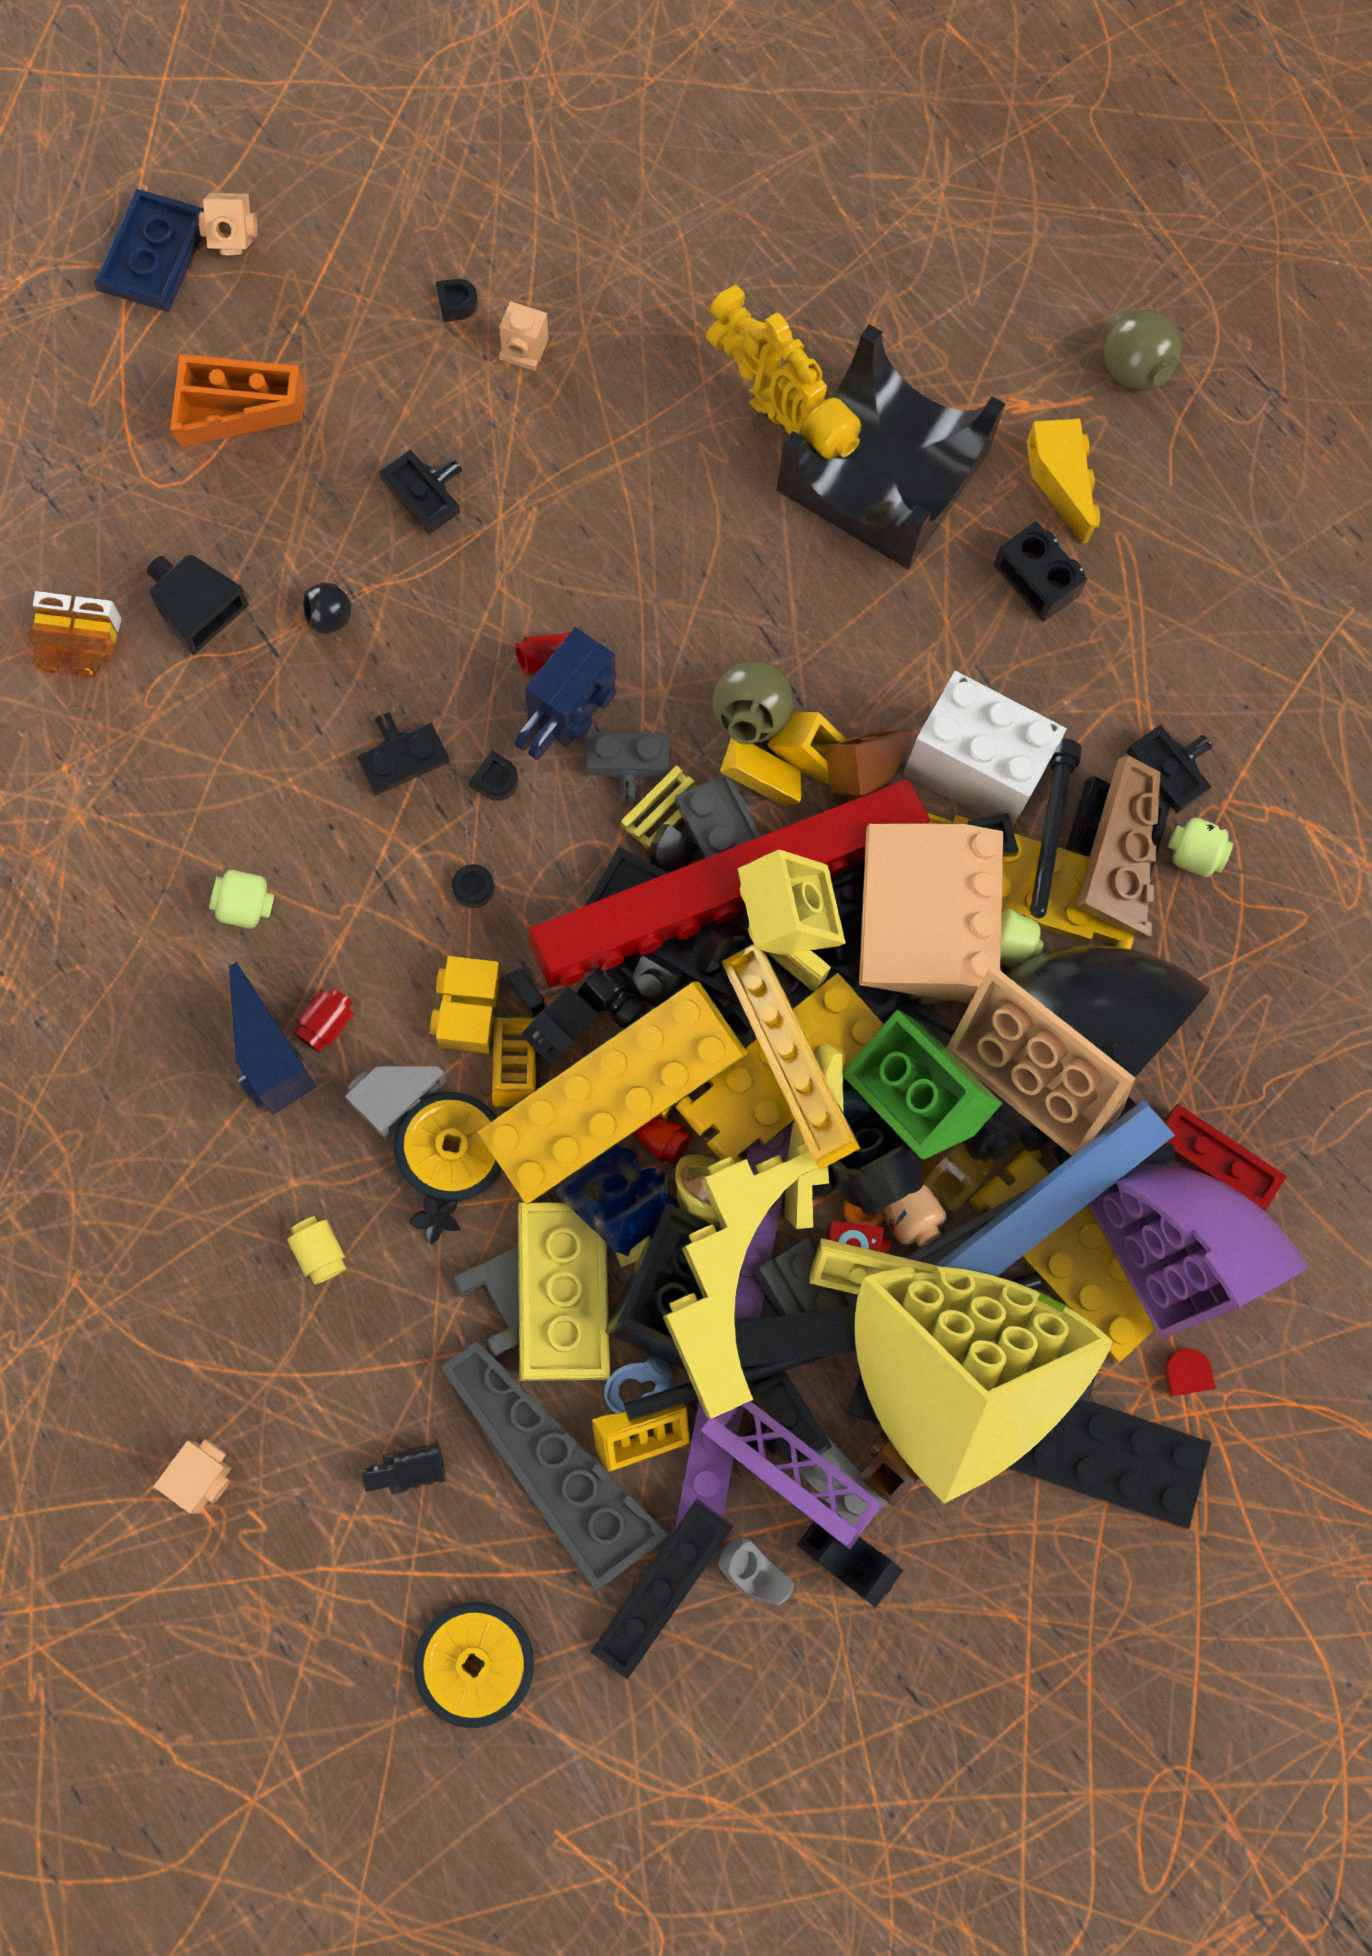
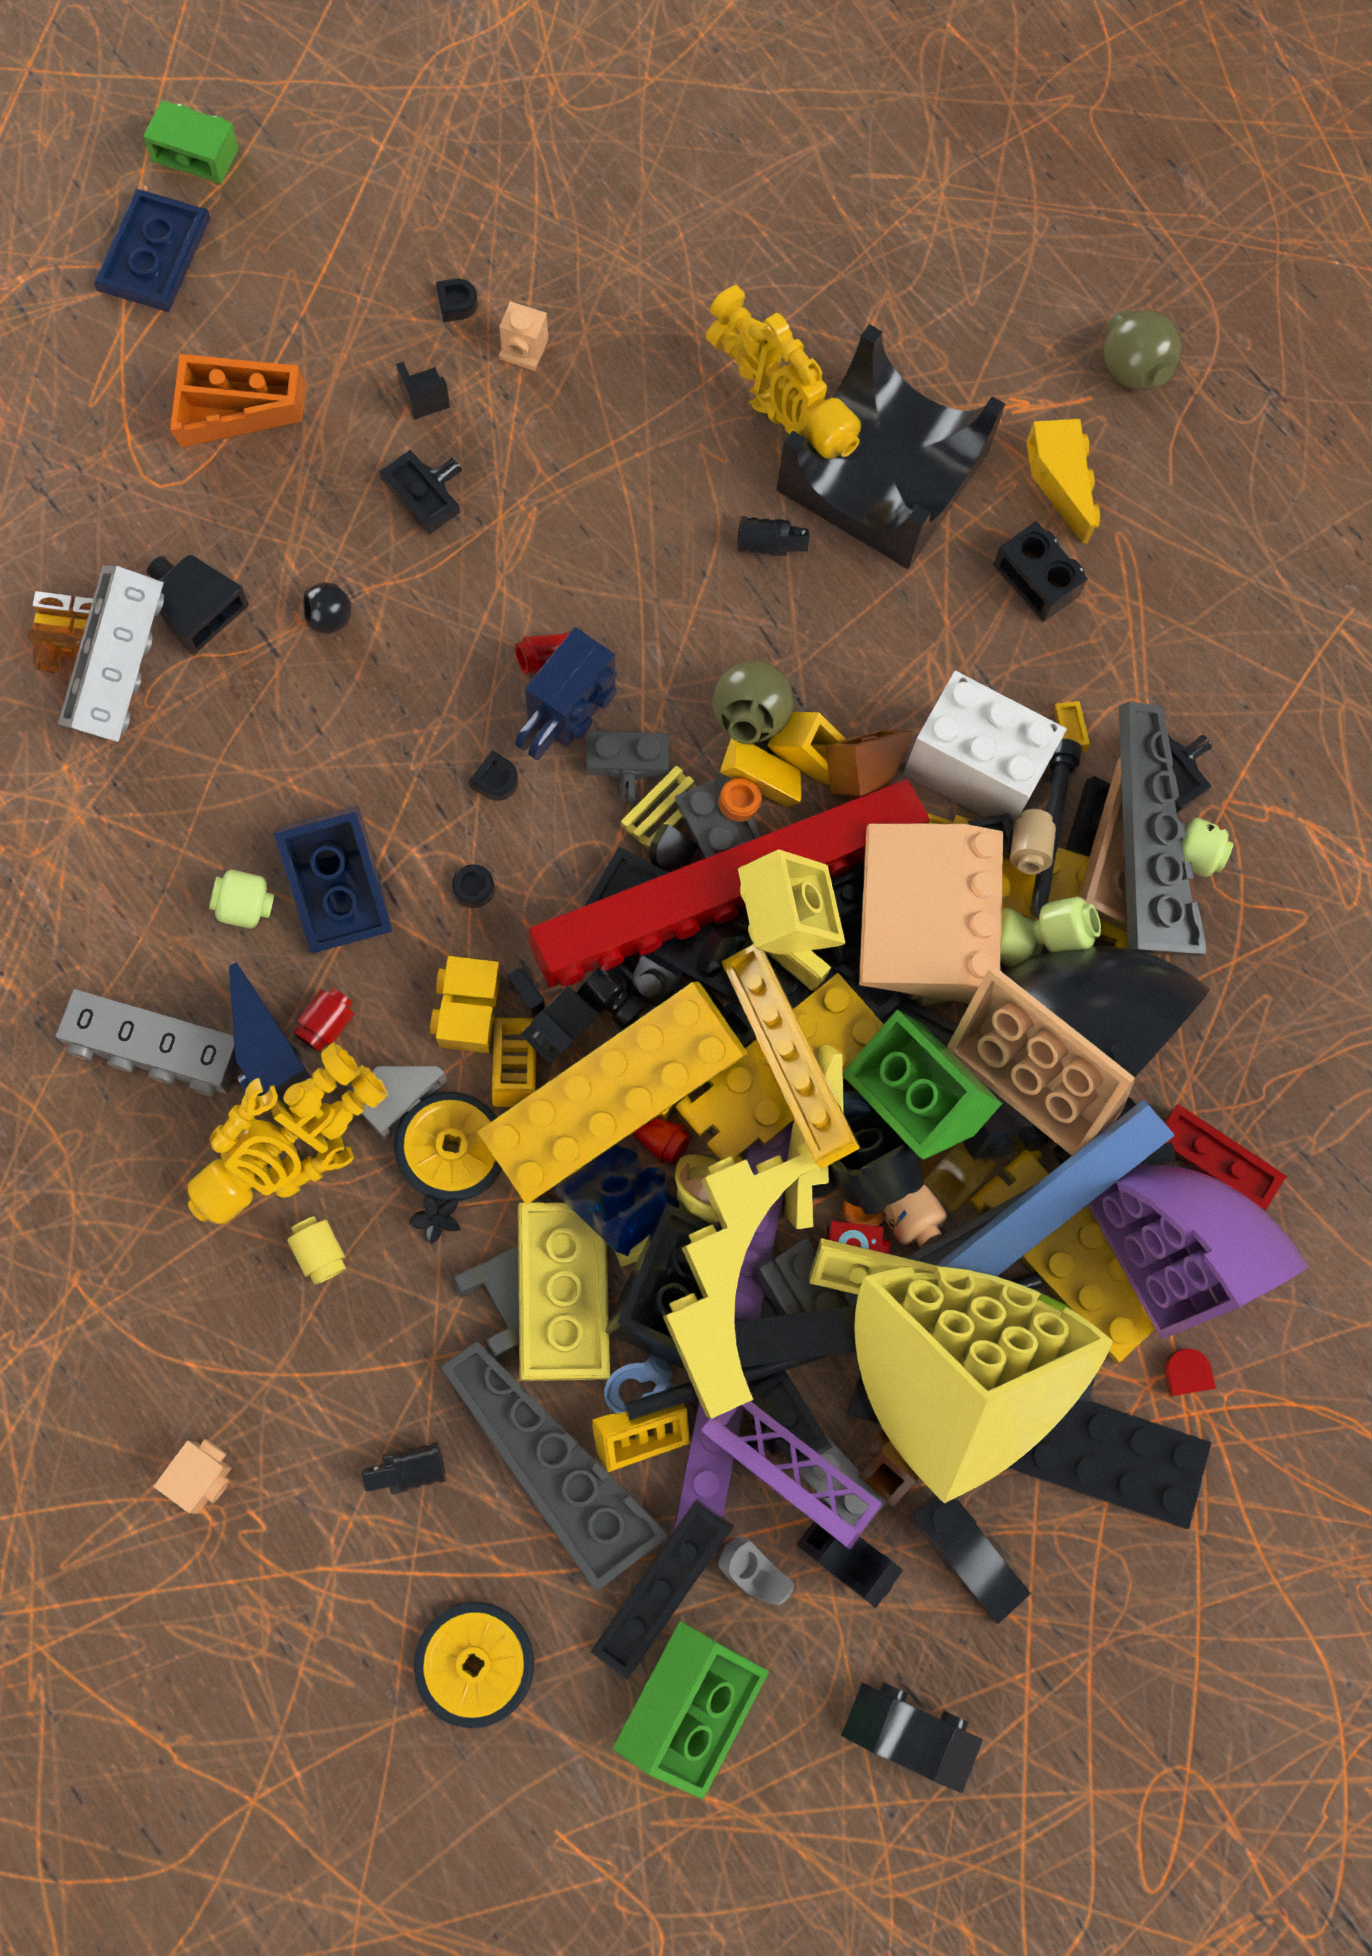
(111, 653): none -> brick
(149, 1042): none -> light grey brick
(191, 141): none -> bright green brick
(230, 209): light nougat brick -> none
(251, 1144): none -> yellow piece
(333, 879): none -> dark blue slope
(401, 755): black plate -> none
(423, 391): none -> black panel
(690, 1711): none -> bright green slope
(739, 799): none -> orange tile
(770, 536): none -> black hinge
(911, 1737): none -> black brick
(970, 1556): none -> black slope
(1033, 841): none -> tan brick
(1067, 925): none -> yellowish green head
(1071, 717): none -> yellow piece
(1156, 874): none -> dark grey wing

